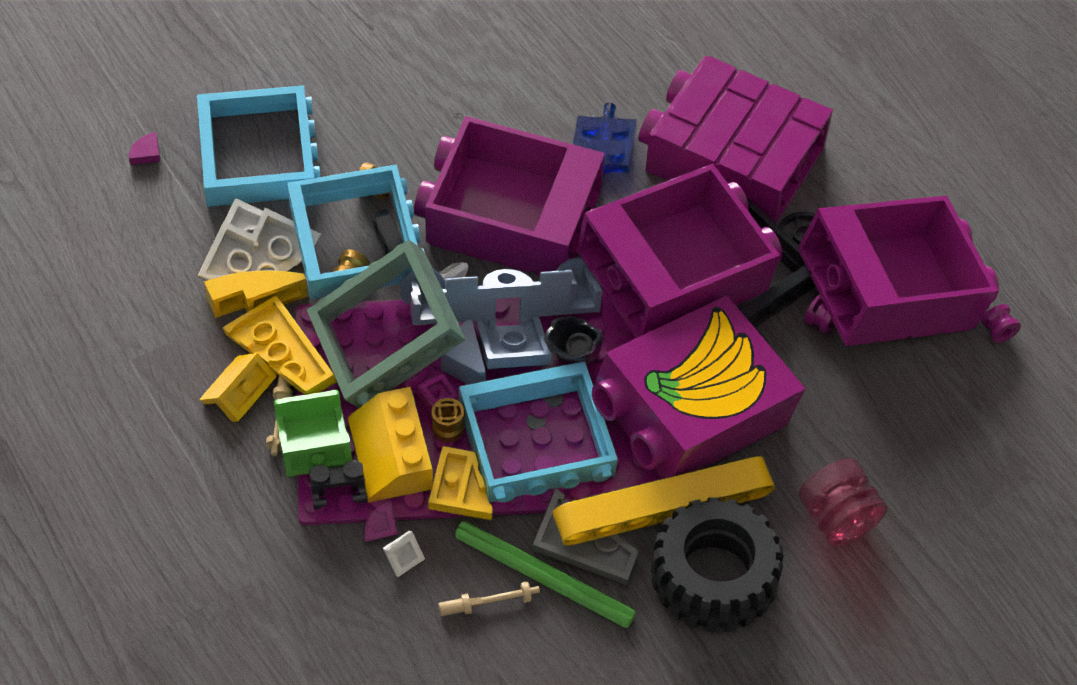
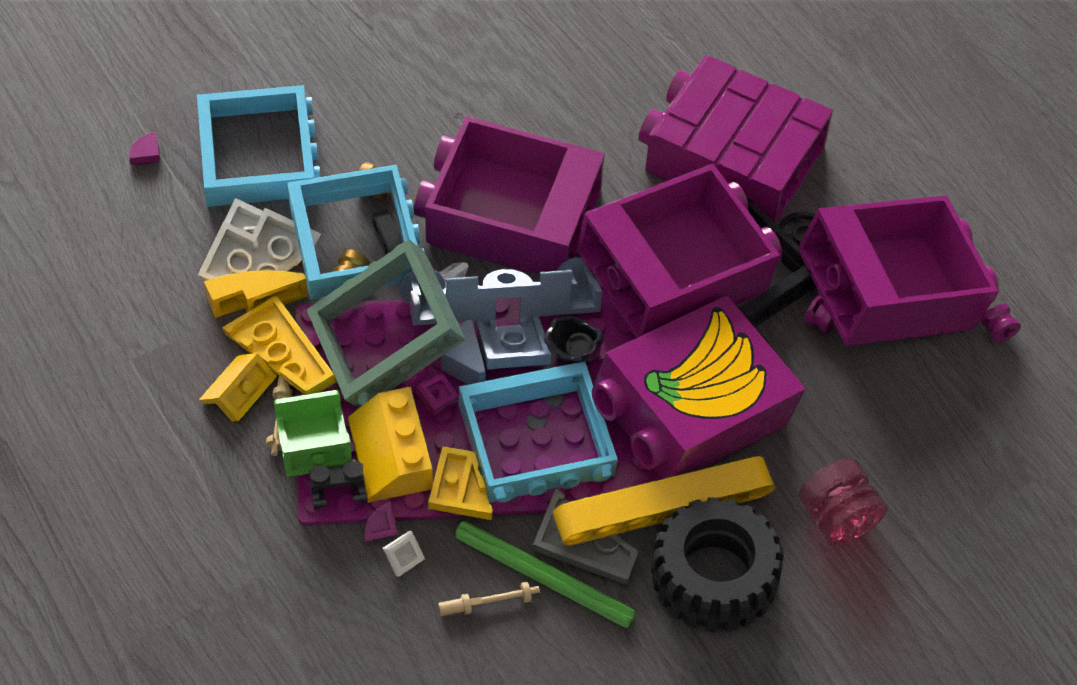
(447, 420): pearl gold wheel -> none
(610, 136): clear blue plate -> none

